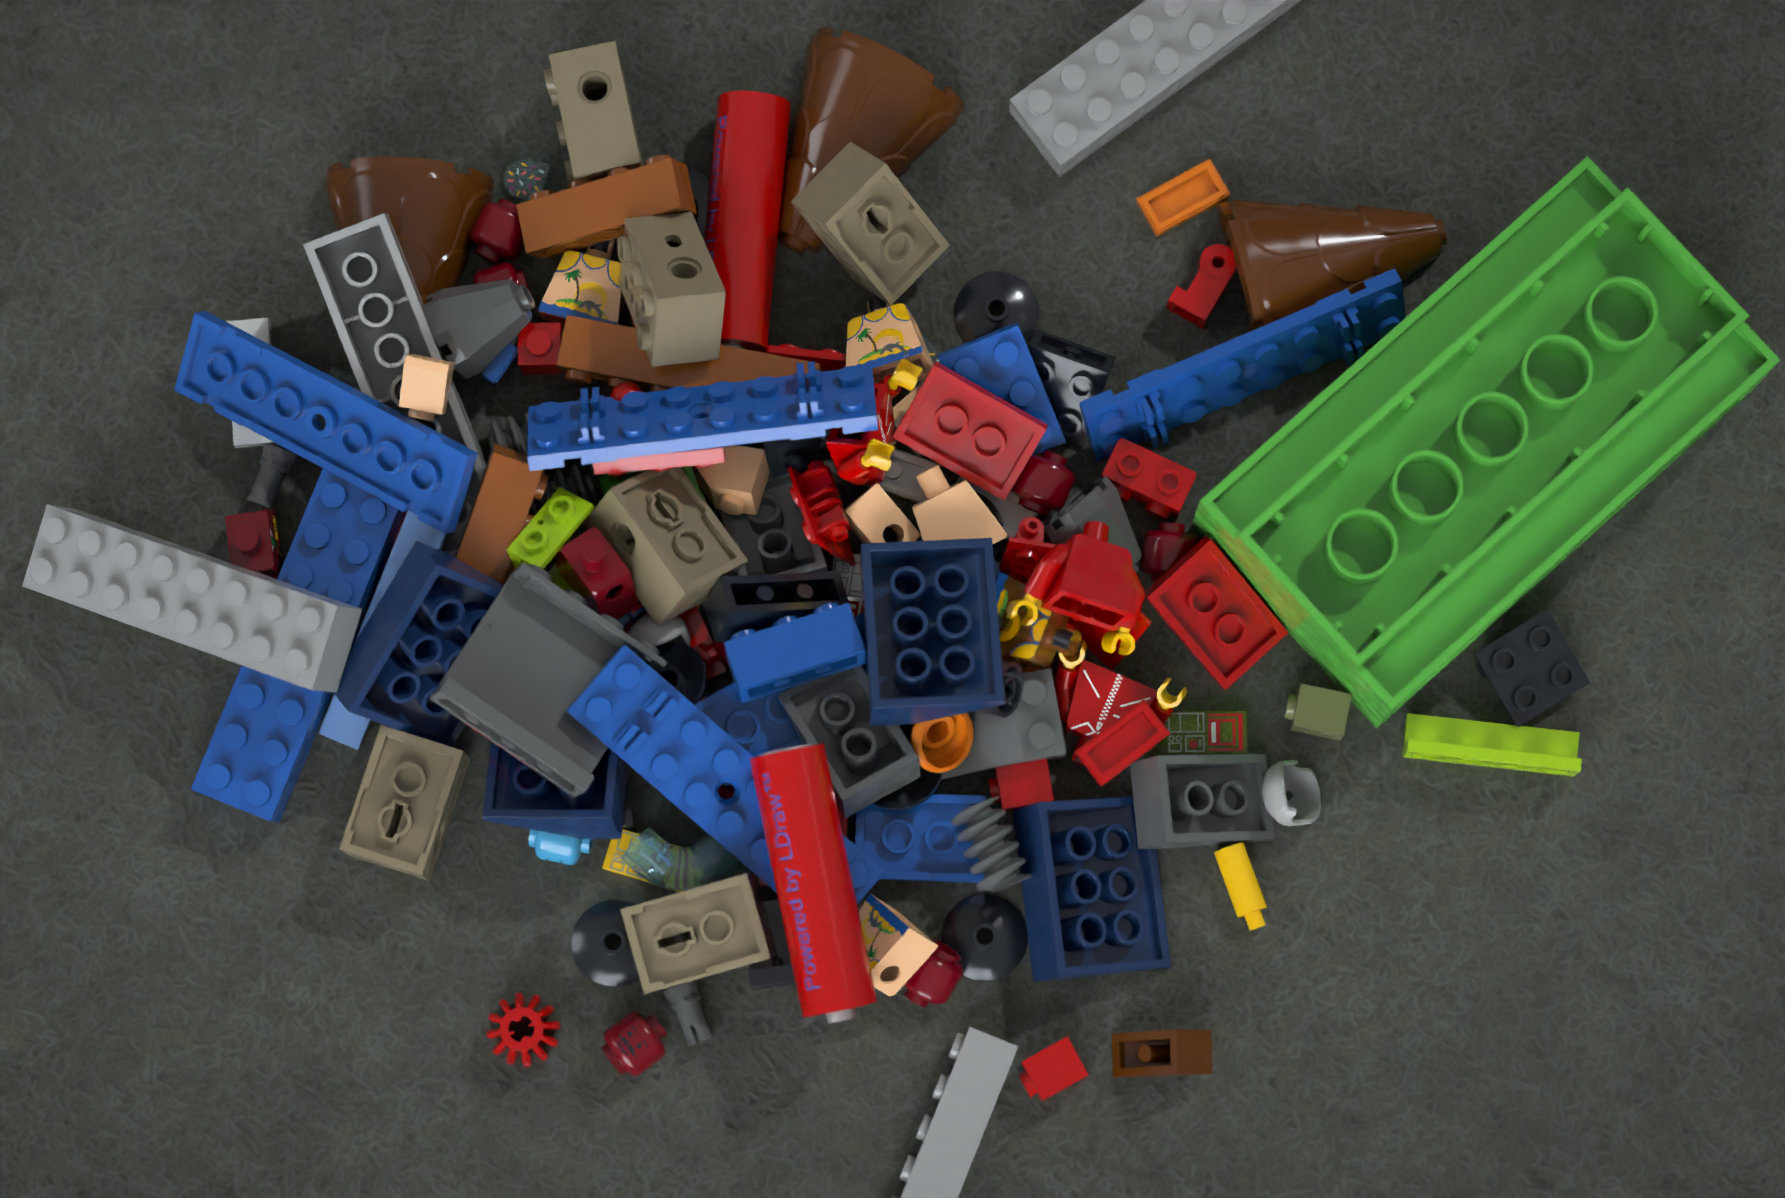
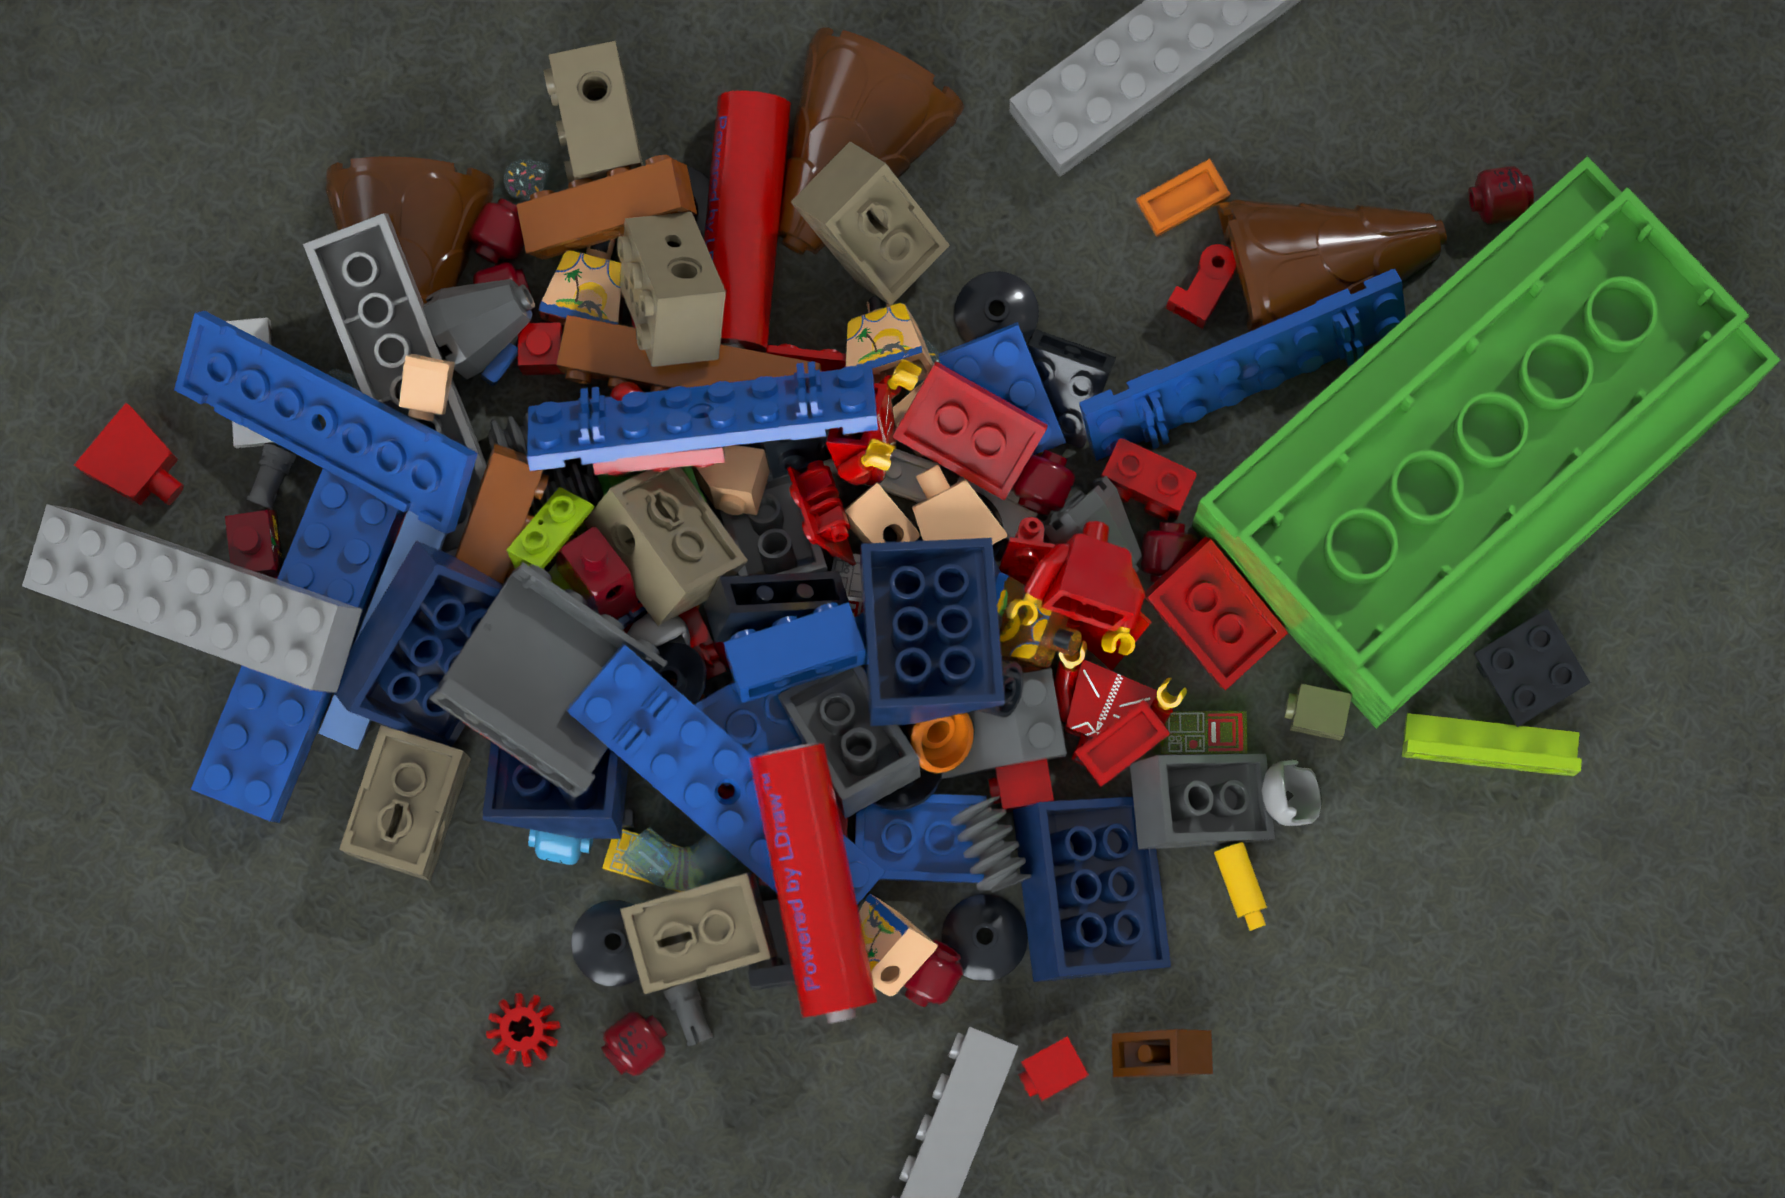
(131, 460): none -> red torso
(1501, 194): none -> dark red head

